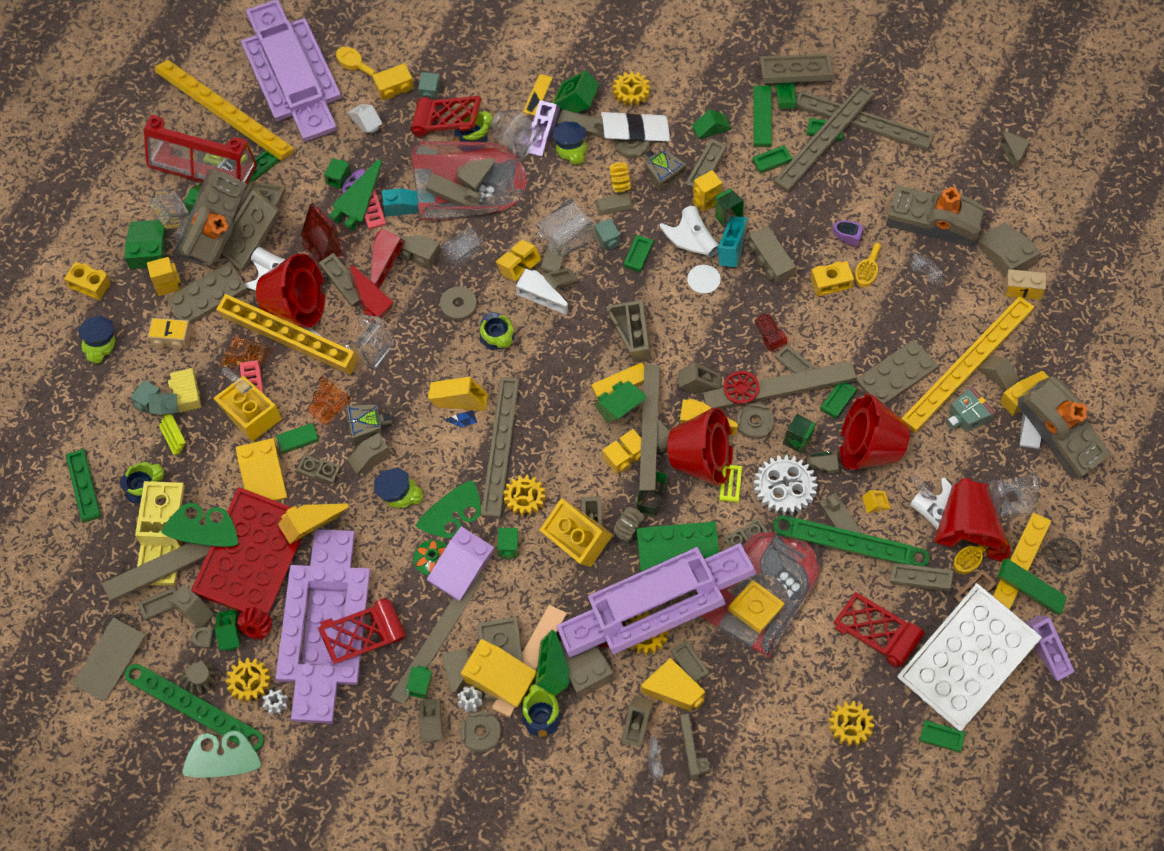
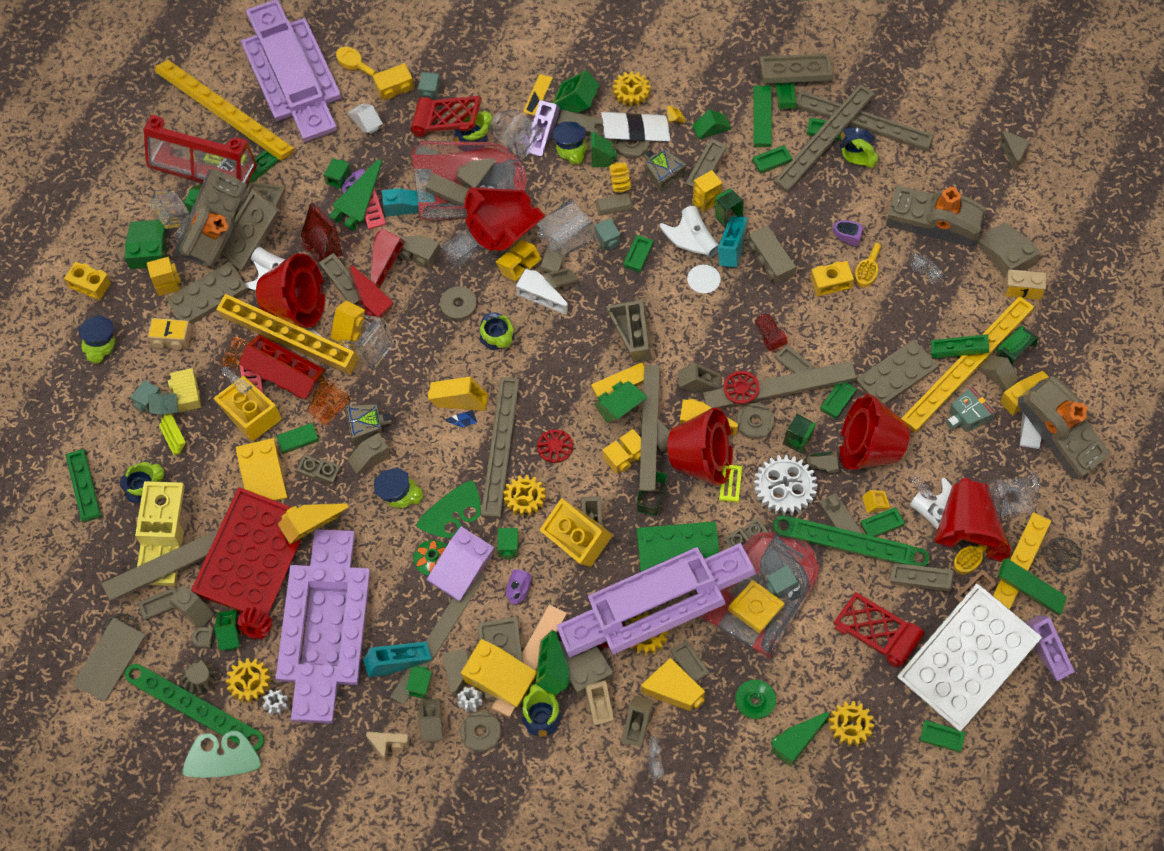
(210, 534): green piece -> none
(281, 366): none -> red slope
(347, 322): none -> yellow brick
(383, 741): none -> tan slope
(386, 624): red piece -> none
(395, 658): none -> teal slope
(499, 216): none -> red cone
(518, 586): none -> medium lavender rock
(555, 446): none -> red wheel
(599, 702): none -> tan slope
(601, 151): none -> green slope
(628, 523): dark tan gear -> none
(675, 115): none -> yellow slope
(695, 765): dark tan hinge -> none
(755, 690): none -> green dish
(782, 582): none -> sand green brick
(795, 739): none -> green slope
(858, 147): none -> piece
(882, 523): none -> green tile
(960, 346): none -> green tile
(1016, 344): none -> piece

